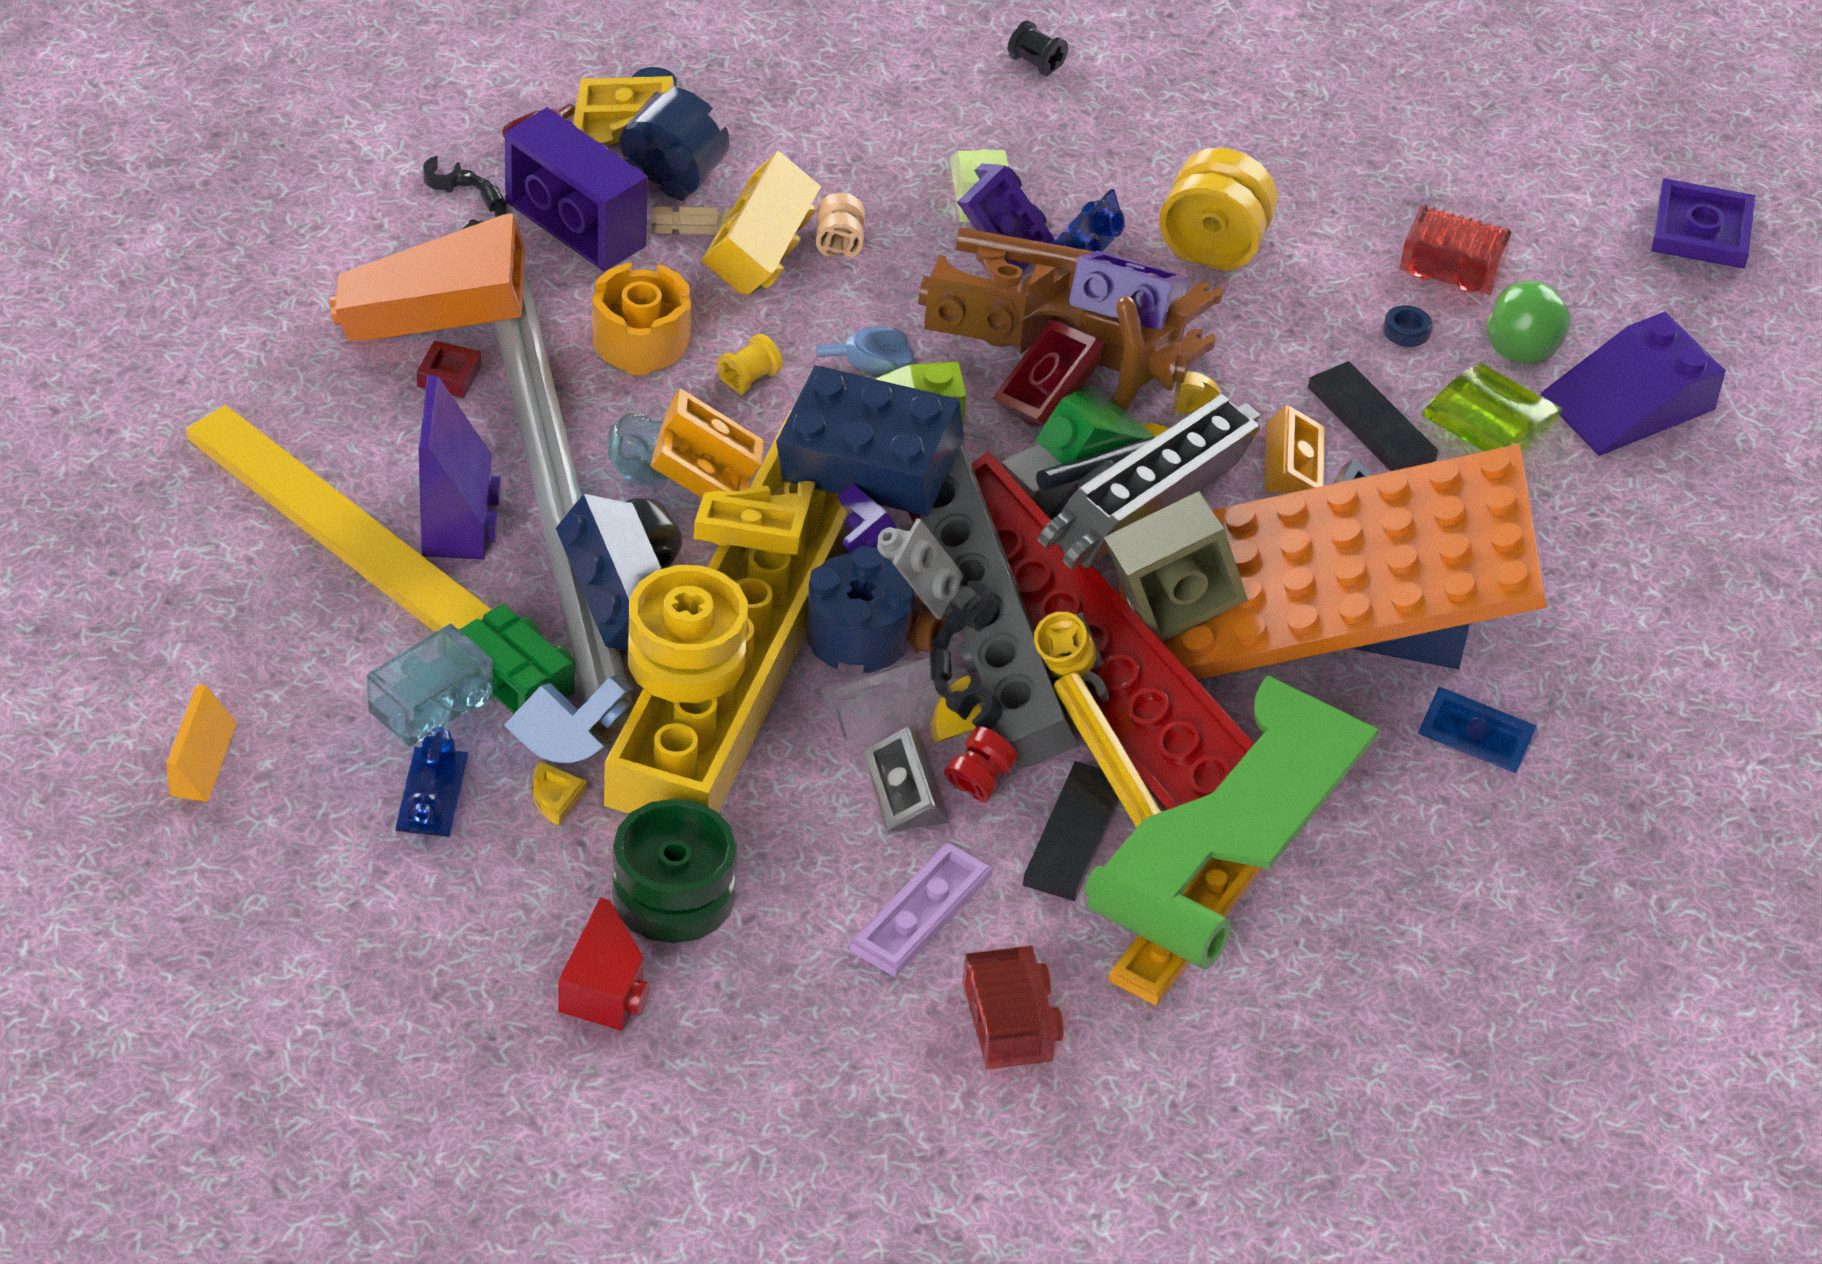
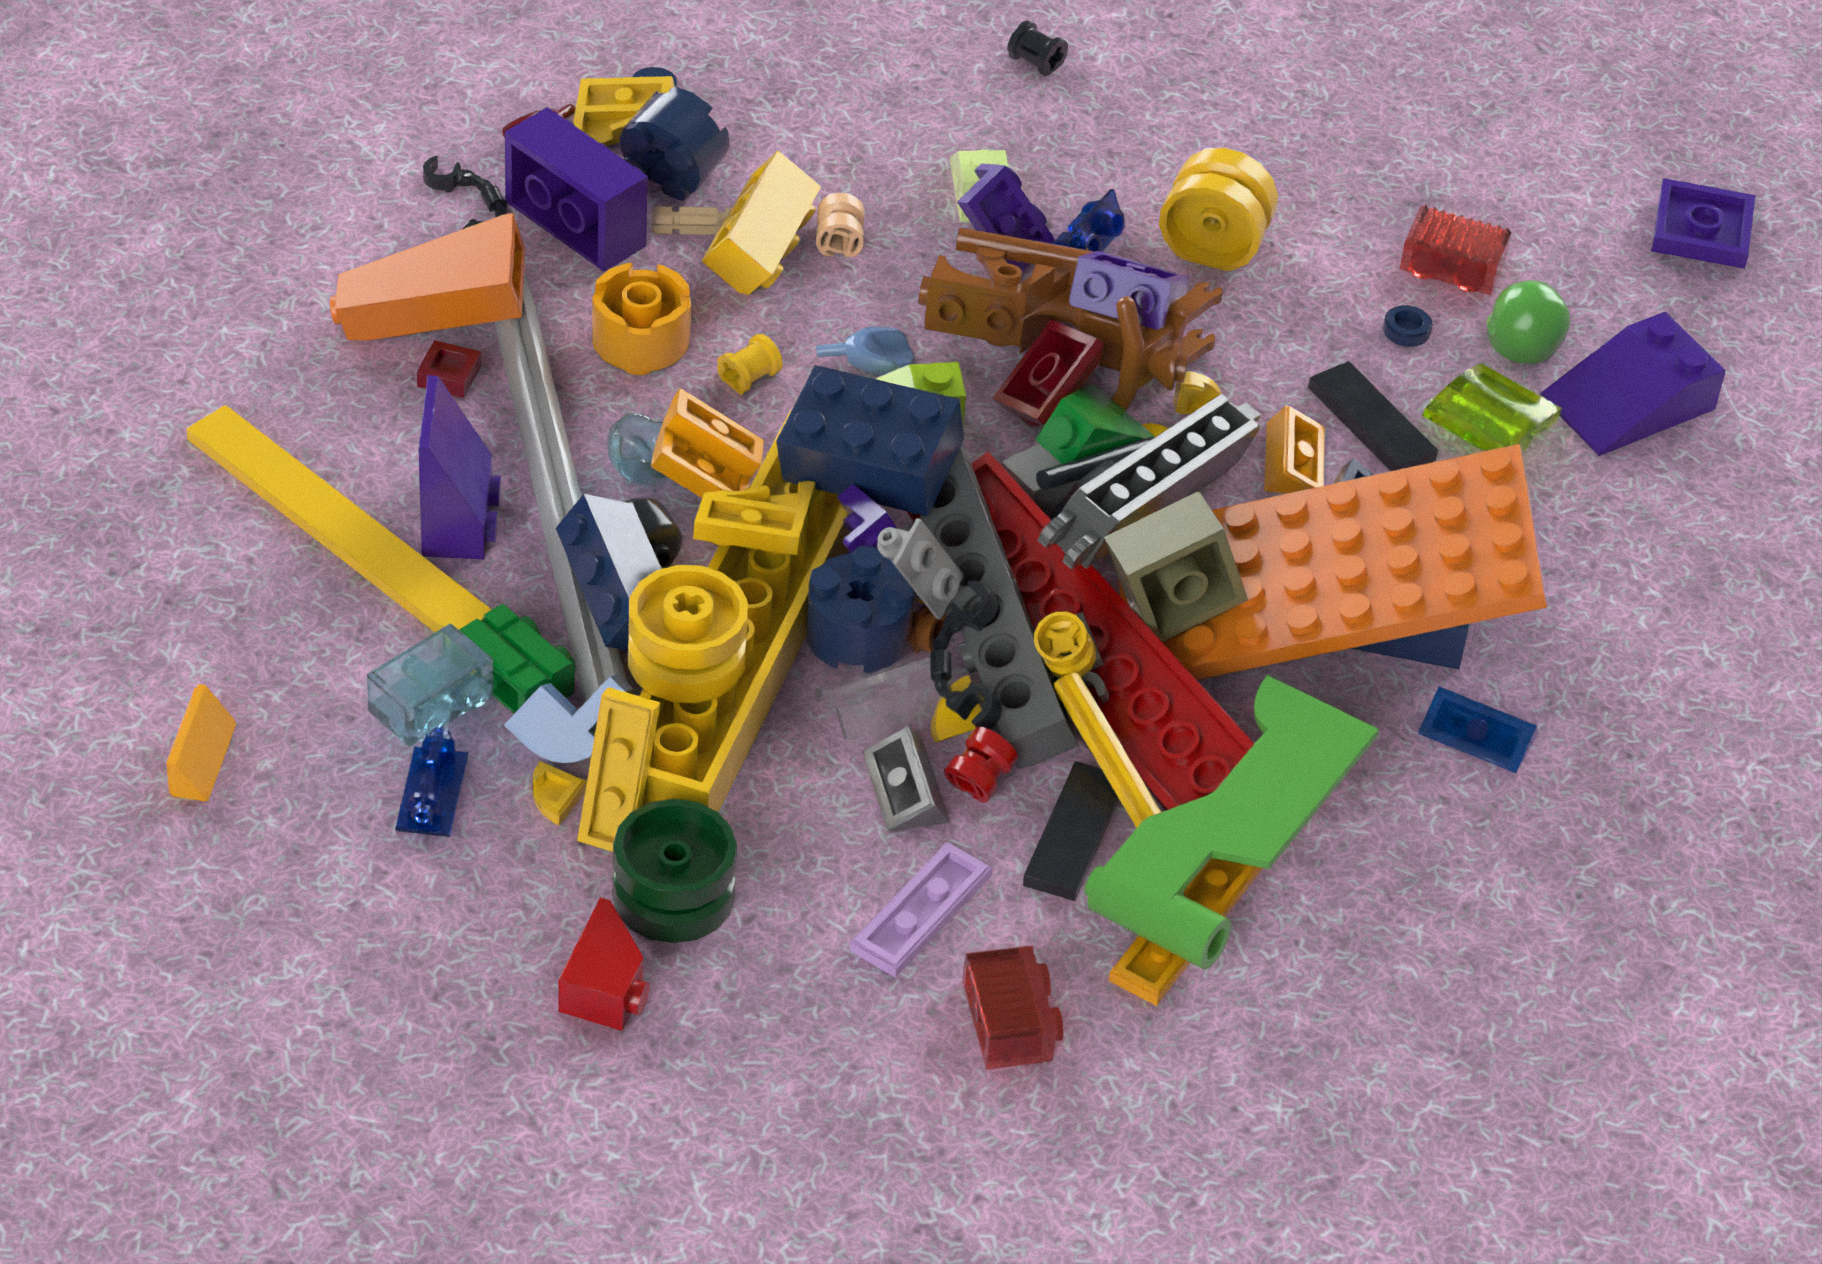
(617, 765): none -> yellow tile

